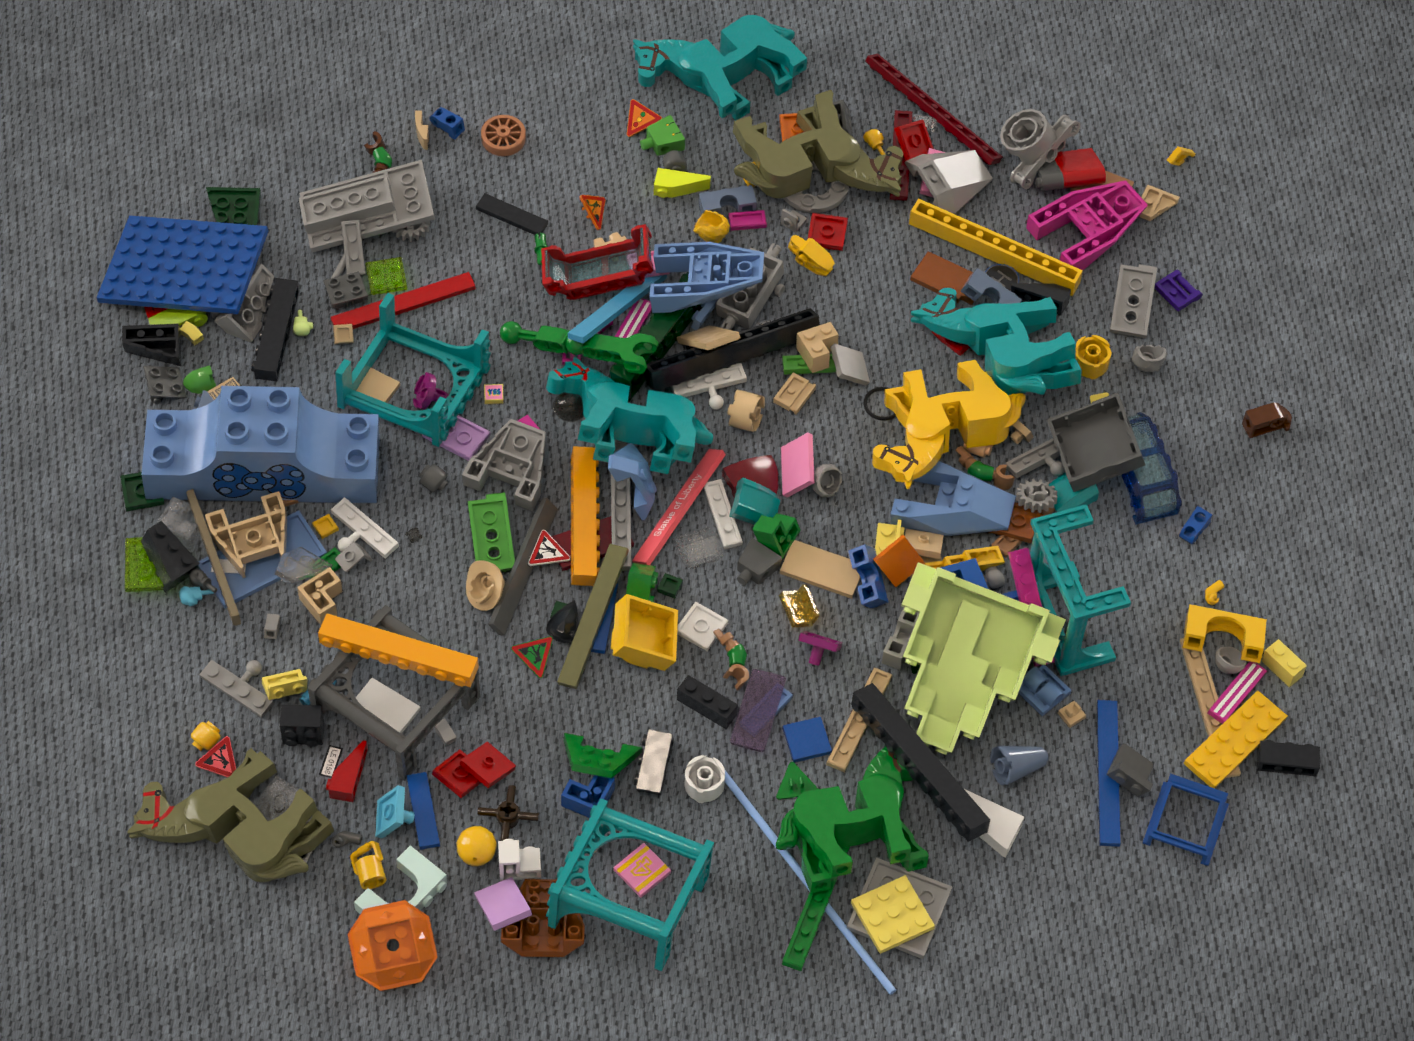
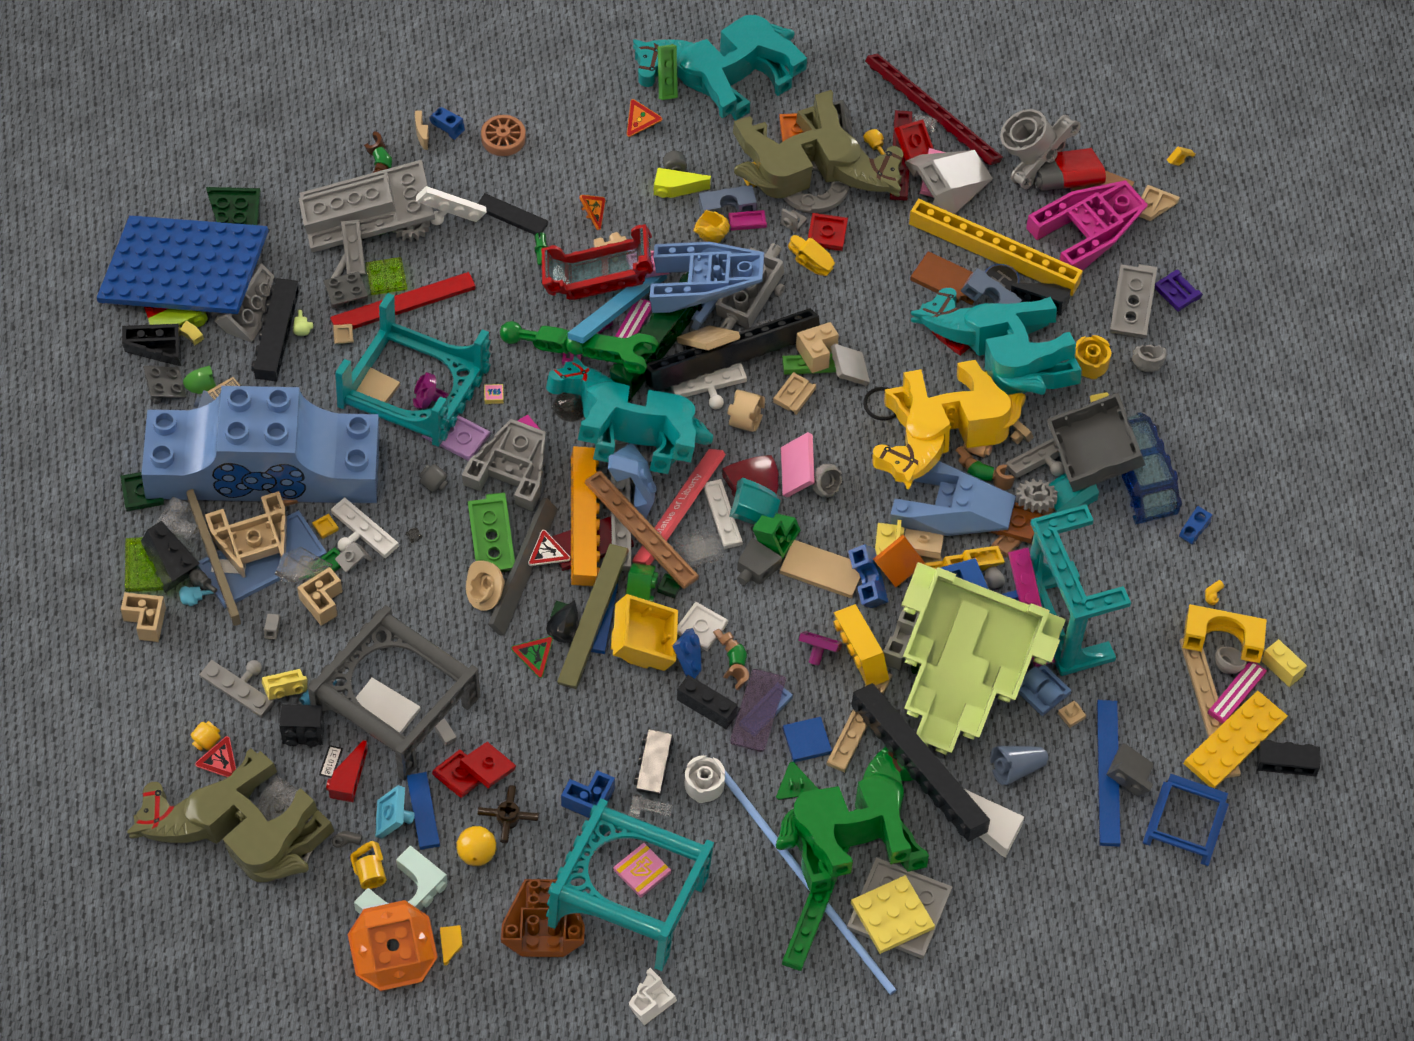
(147, 611): none -> tan brick
(398, 650): light orange brick -> none
(449, 204): none -> white plate
(451, 942): none -> yellow tile
(503, 903): lavender tile -> none
(518, 862): white brick -> none
(598, 761): green wing -> none
(639, 804): none -> clear piece
(642, 529): none -> medium nougat tile
(651, 998): none -> white slope
(663, 137): bright green torso -> none
(667, 72): none -> bright green plate
(689, 652): none -> blue plate
(800, 607): clear yellow bracket -> none
(861, 645): none -> yellow wedge
(1266, 419): reddish brown piece -> none

